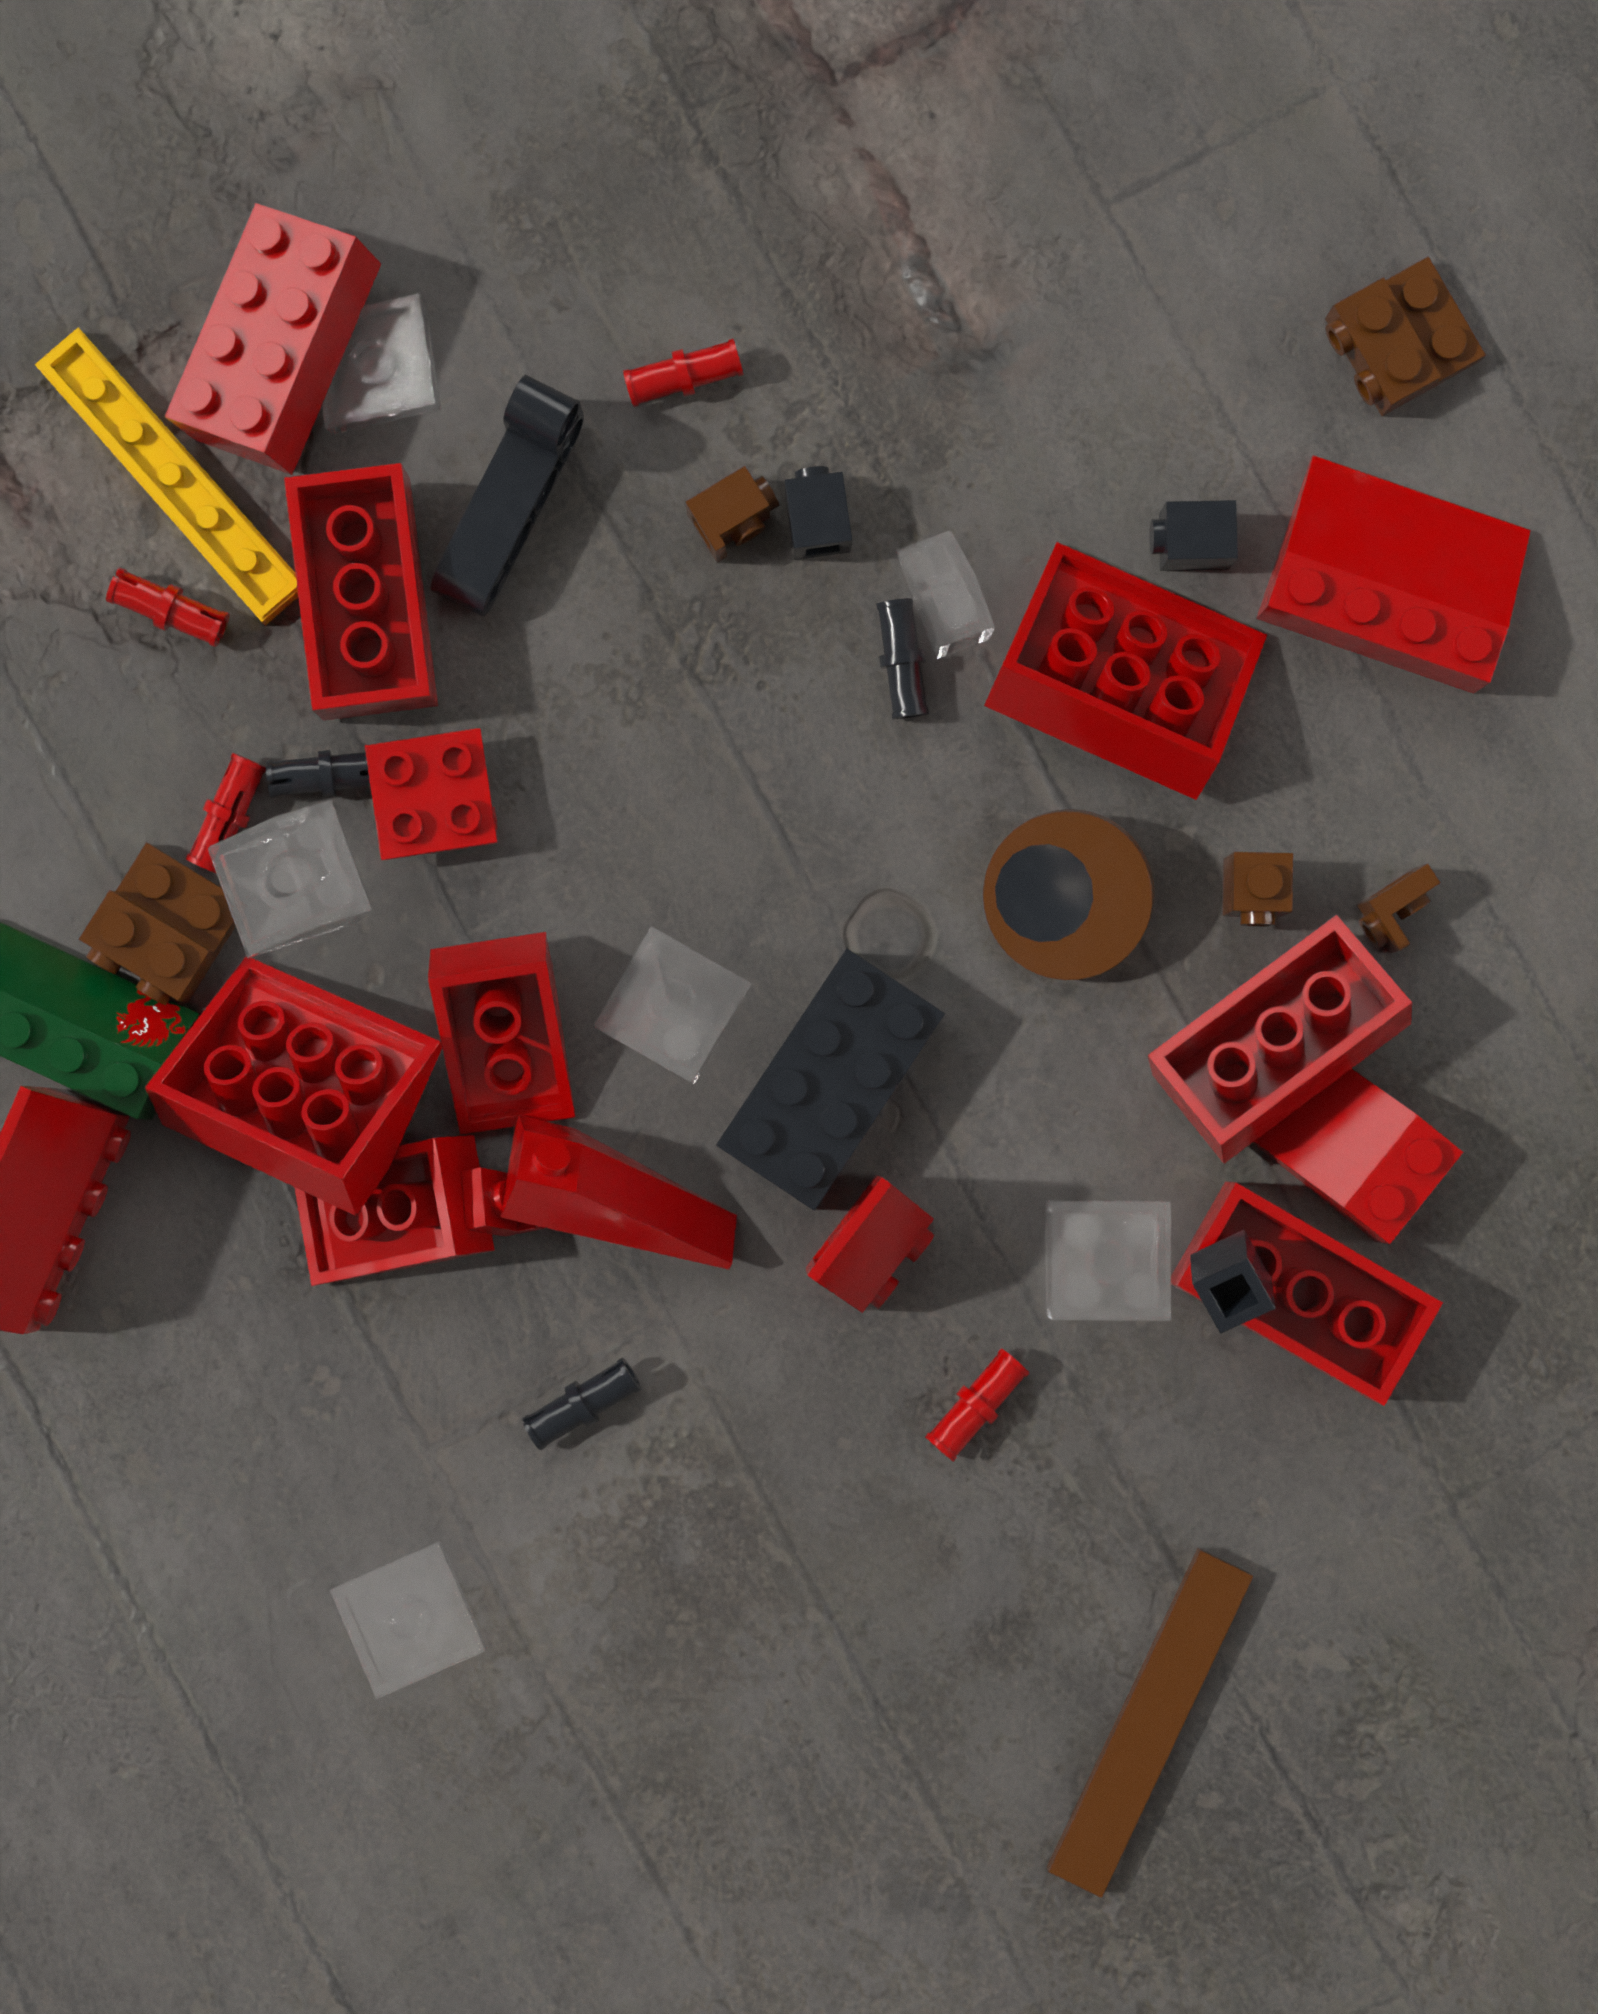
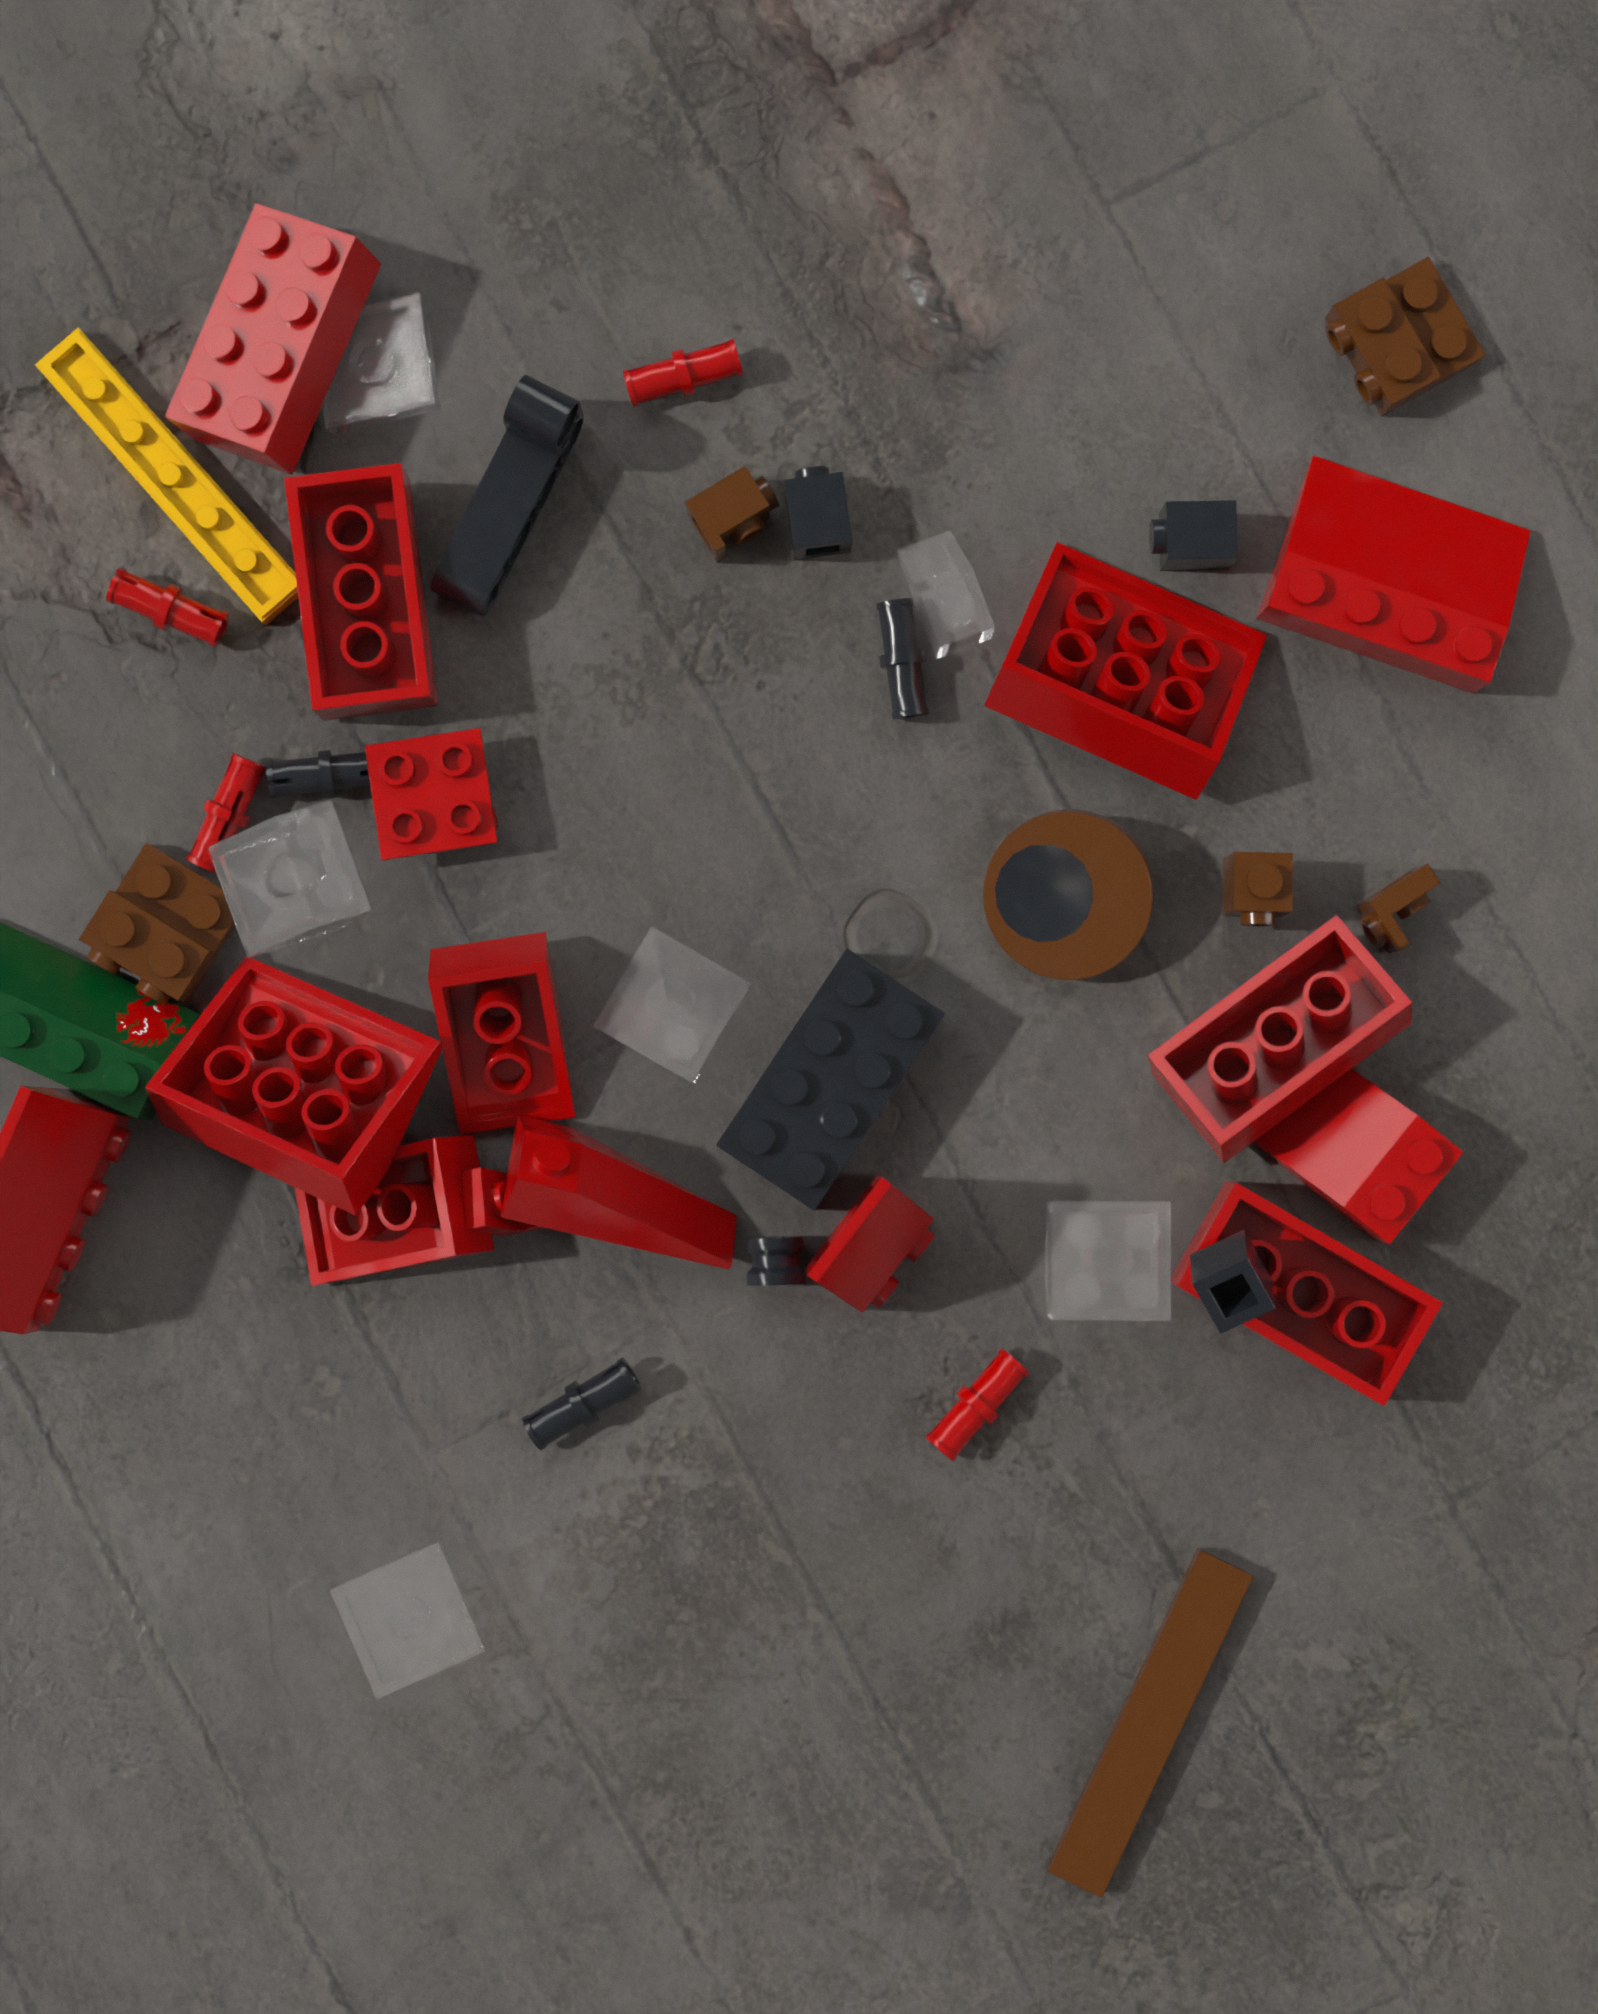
(775, 1260): none -> black wheel

